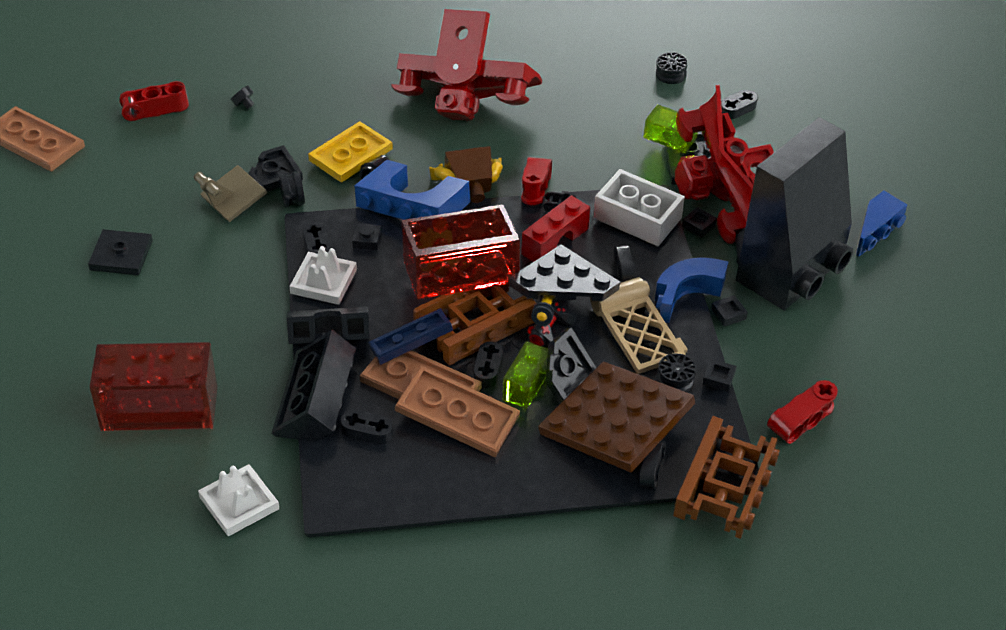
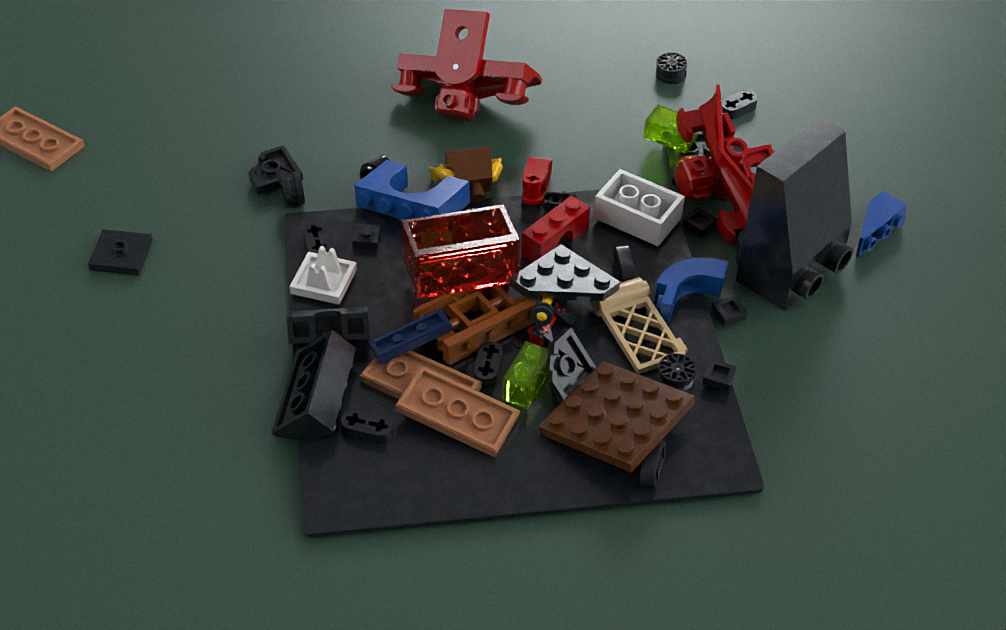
(154, 101): red piece -> none
(154, 386): clear red hose -> none
(230, 193): dark tan plate -> none
(238, 499): white plate -> none
(243, 96): black tile -> none
(349, 151): yellow plate -> none
(705, 469): dark orange fence -> none
(804, 411): red piece -> none

